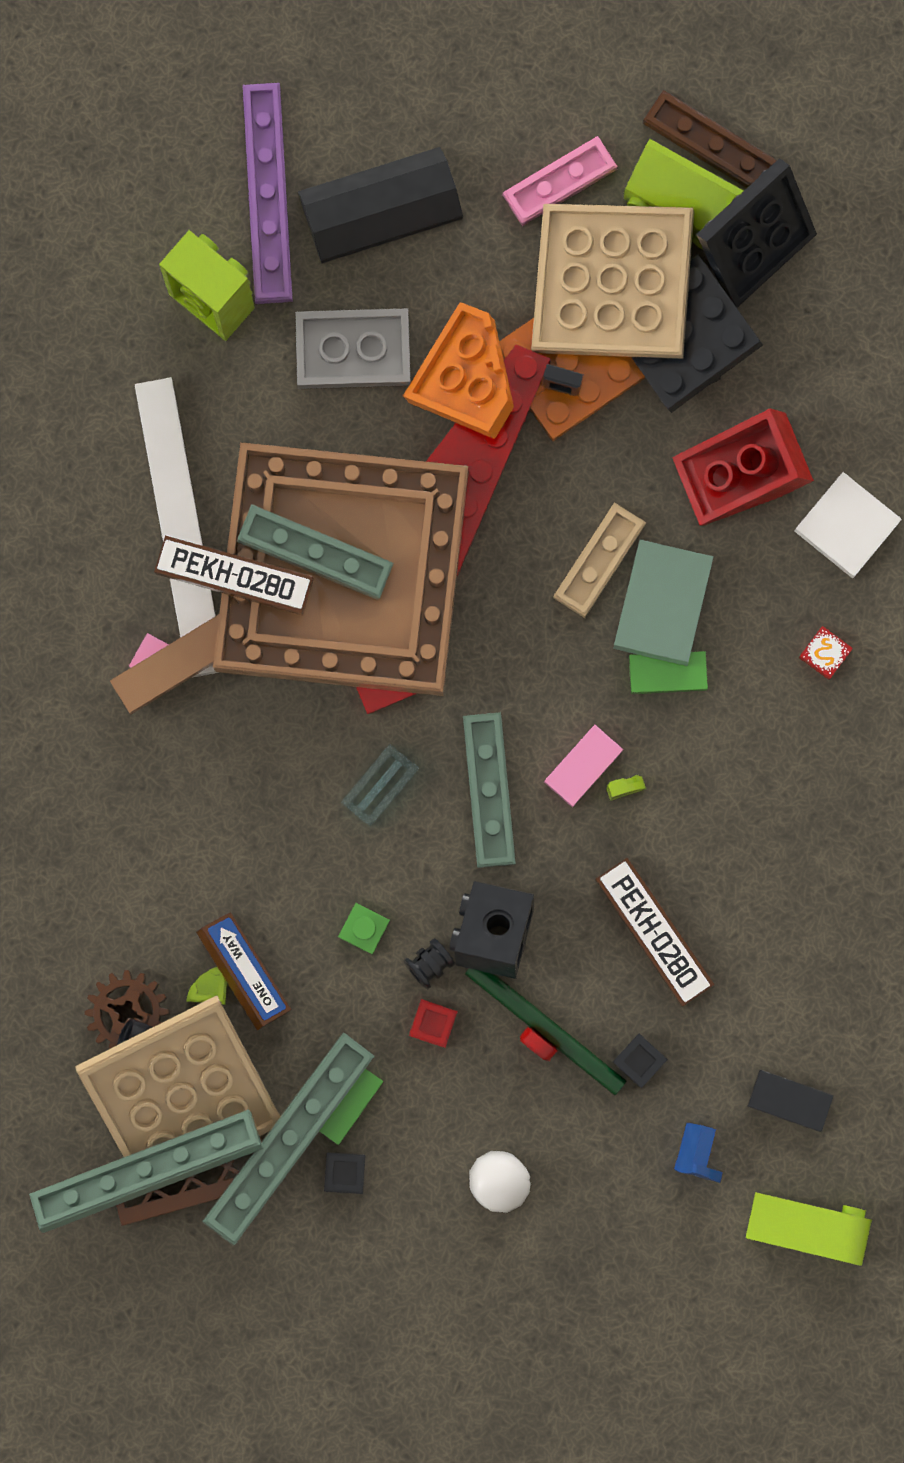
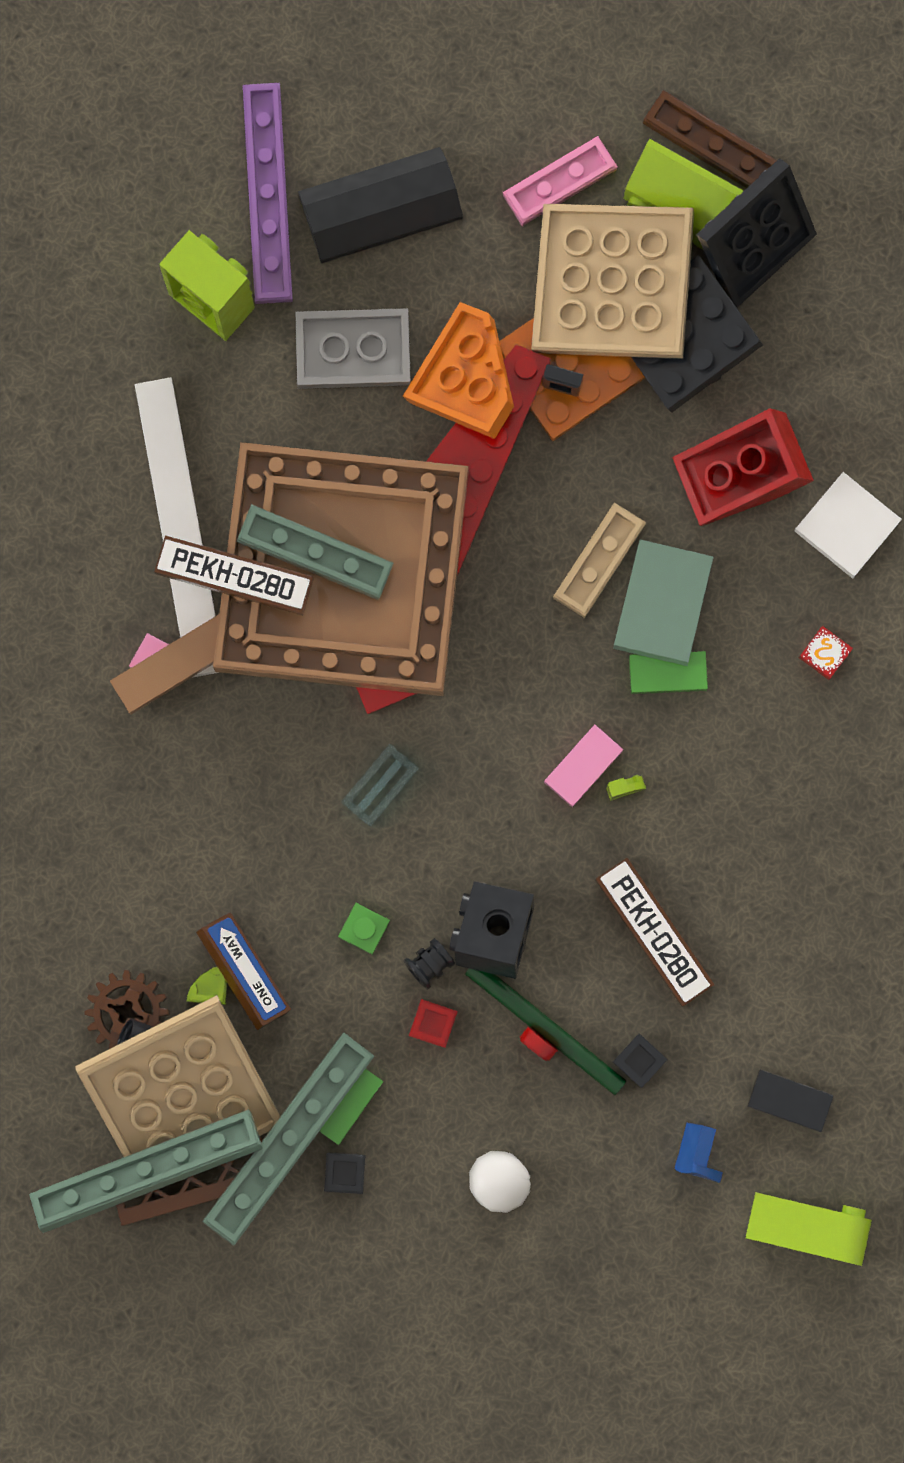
(489, 790): sand green tile -> none

